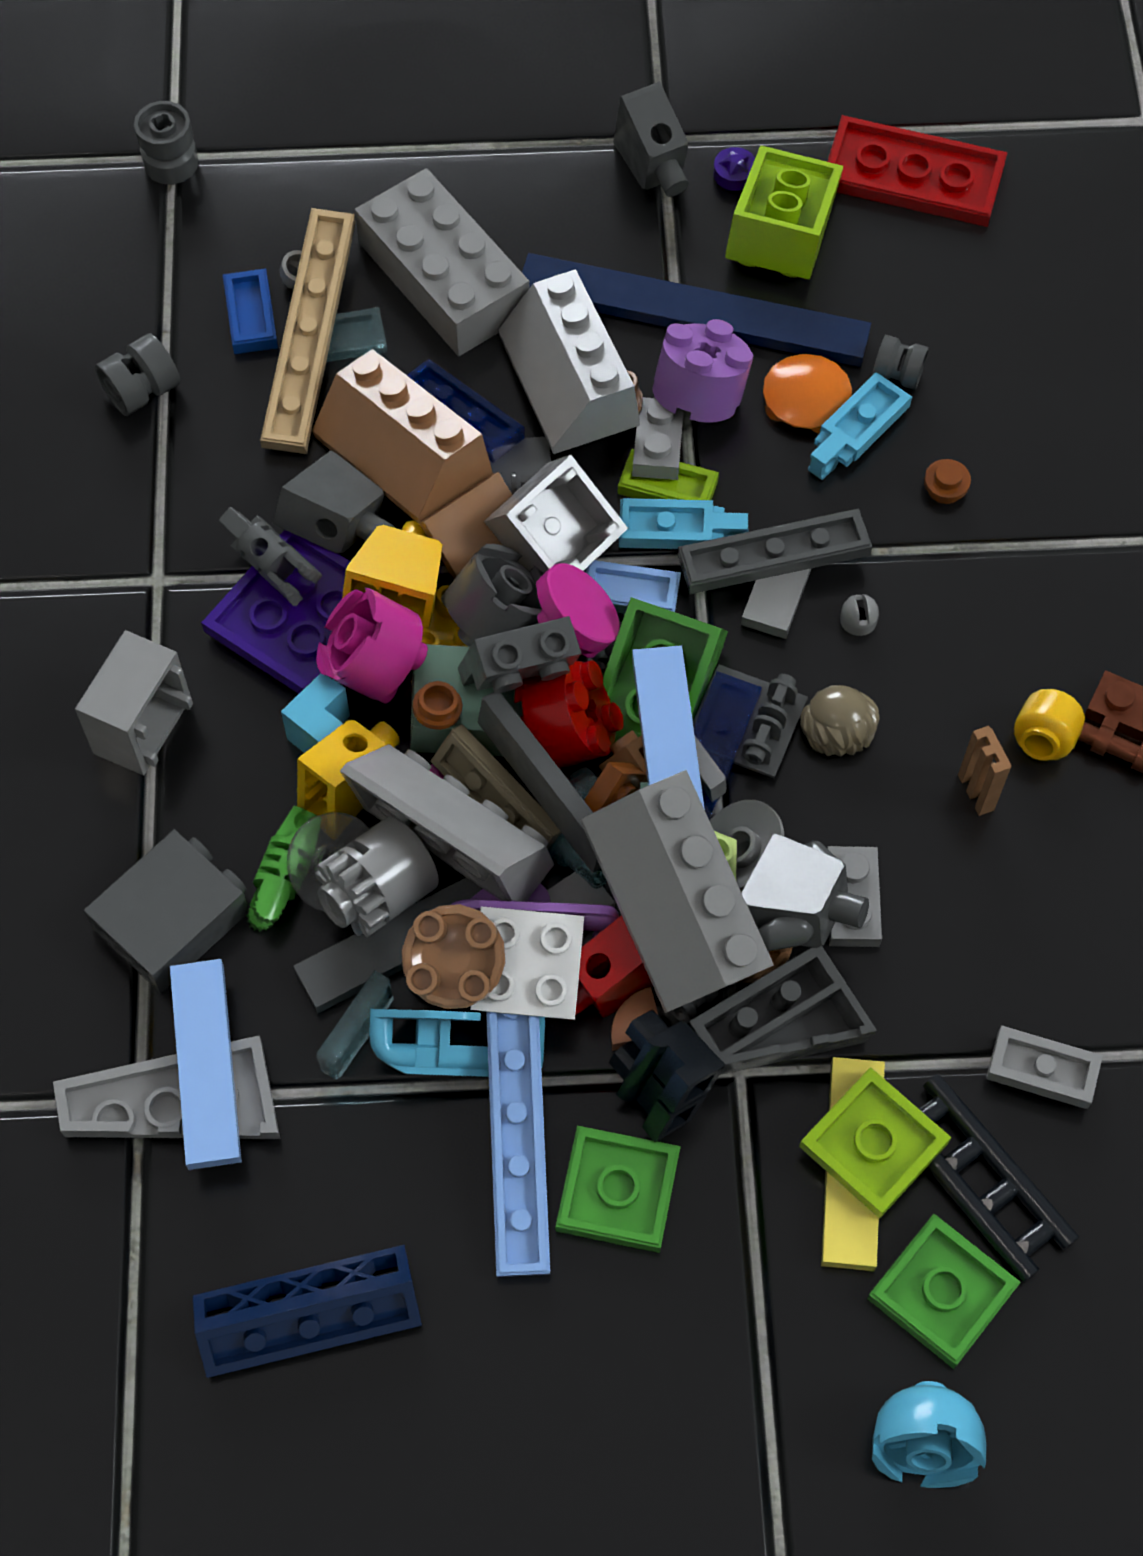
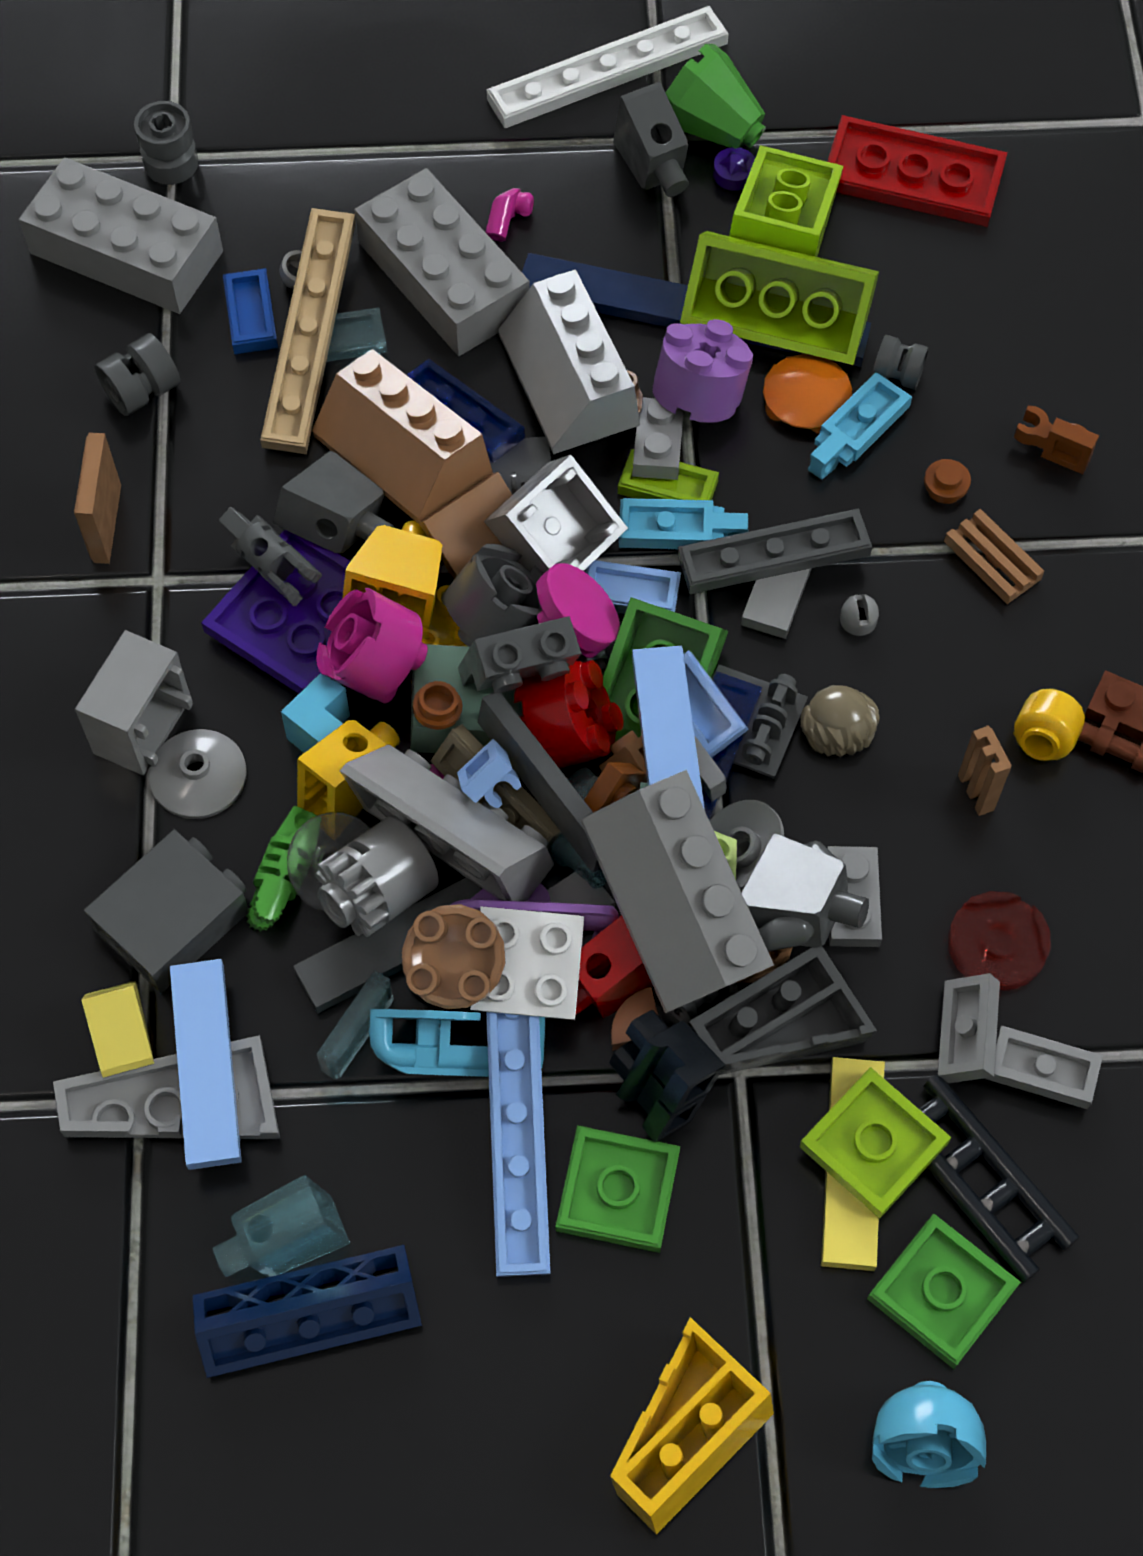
(97, 498): none -> medium nougat tile
(118, 1028): none -> light yellow slope
(121, 235): none -> light grey brick
(202, 791): none -> light grey dish
(283, 1230): none -> clear light blue torso
(485, 771): none -> light blue tile
(506, 207): none -> dark pink arm
(605, 67): none -> white tile
(690, 1428): none -> yellow wedge
(712, 715): none -> light blue tile
(716, 101): none -> bright green cone
(780, 296): none -> lime slope
(969, 1028): none -> light grey plate
(999, 551): none -> medium nougat tile
(999, 937): none -> clear red tile
(1061, 442): none -> dark orange plate

